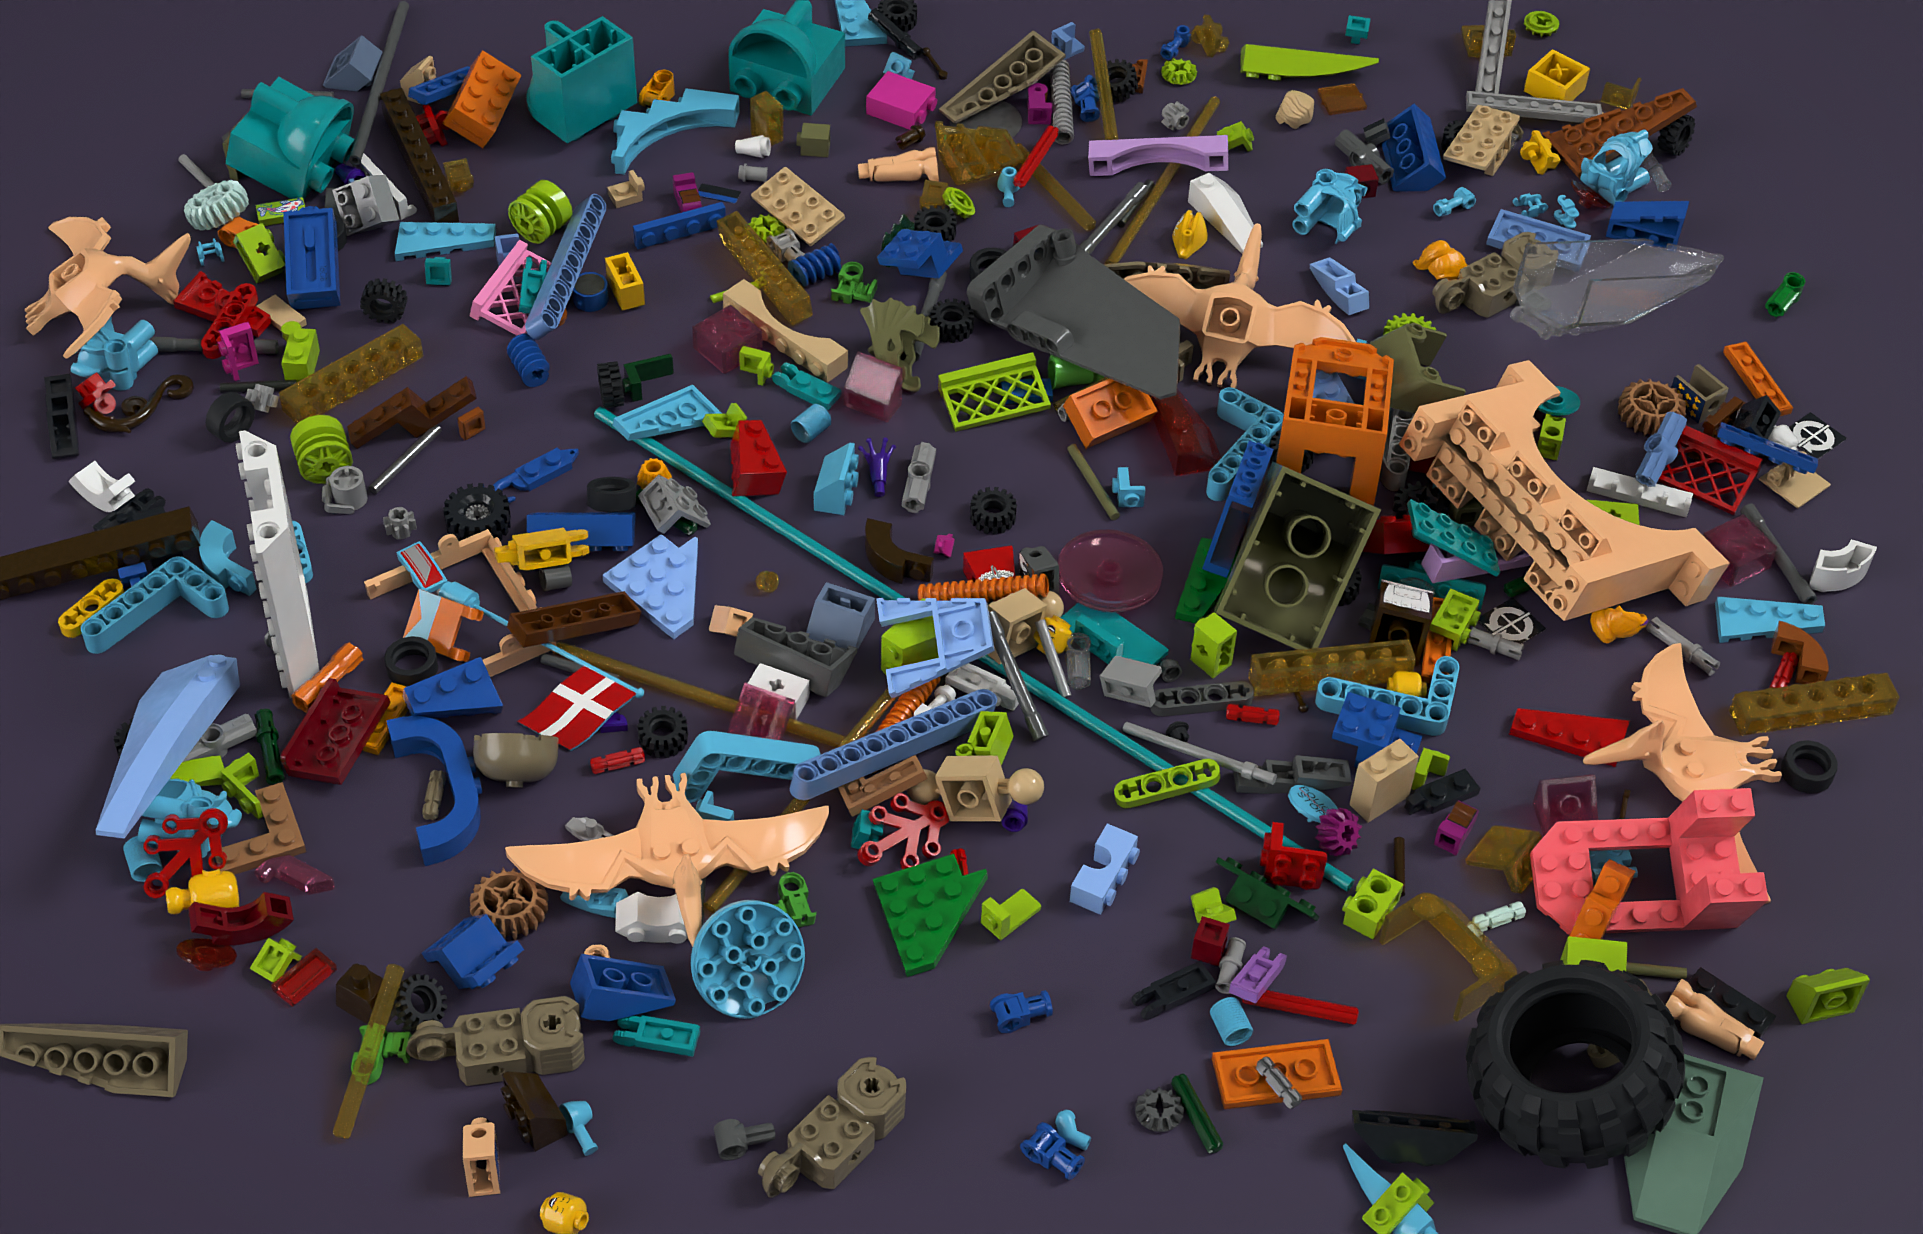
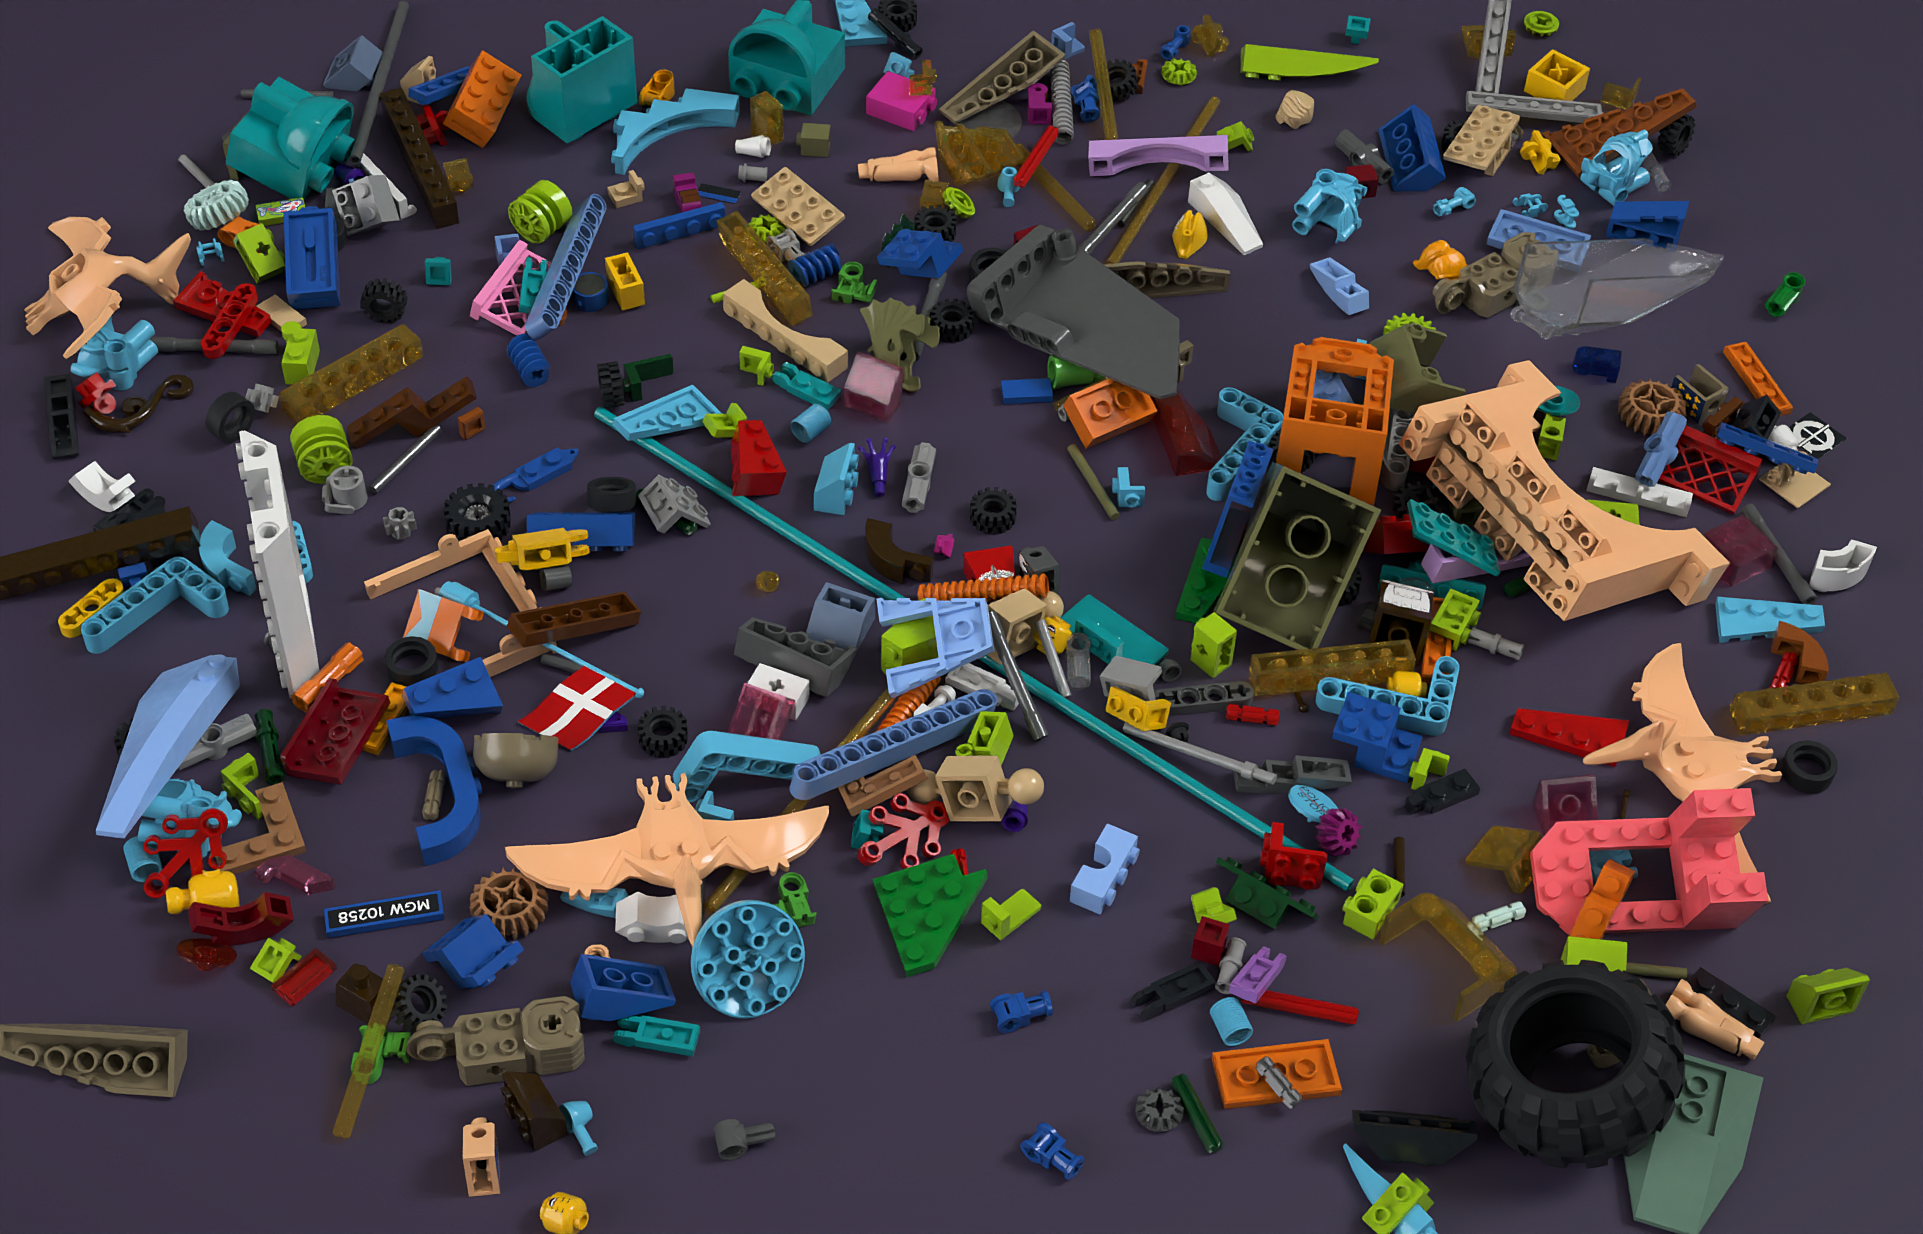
(203, 771): lime slope -> none
(238, 348): dark pink bracket -> none
(244, 386): pearl dark grey bar -> none
(383, 914): none -> tile
(422, 567): slope -> none
(428, 237): medium azure wing -> none
(586, 829): light grey piece -> none
(617, 760): red axle -> none
(650, 470): light orange piece -> none
(660, 583): light blue wing -> none
(690, 691): clear yellow piece -> none
(722, 337): clear pink brick -> none
(728, 620): light nougat panel -> none
(839, 1130): dark tan brick -> none
(913, 135): dark brown pin -> none
(922, 83): none -> clear yellow bracket
(942, 74): dark brown hinge -> none
(988, 377): lime fence -> none
(1067, 1129): medium azure arm -> none
(1110, 570): clear pink dish -> none
(1136, 712): none -> yellow bracket
(1165, 778): lime beam -> none
(1175, 116): light grey gear -> none
(1235, 318): light nougat animal -> none
(1342, 99): clear orange piece -> none
(1377, 132): tile -> none
(1383, 780): tan brick -> none
(1456, 826): magenta leg -> none
(1511, 622): sticker -> none
(1588, 196): clear red dish -> none
(1597, 362): none -> clear blue leg
(1616, 623): light orange hair -> none
(1692, 652): light grey pin -> none

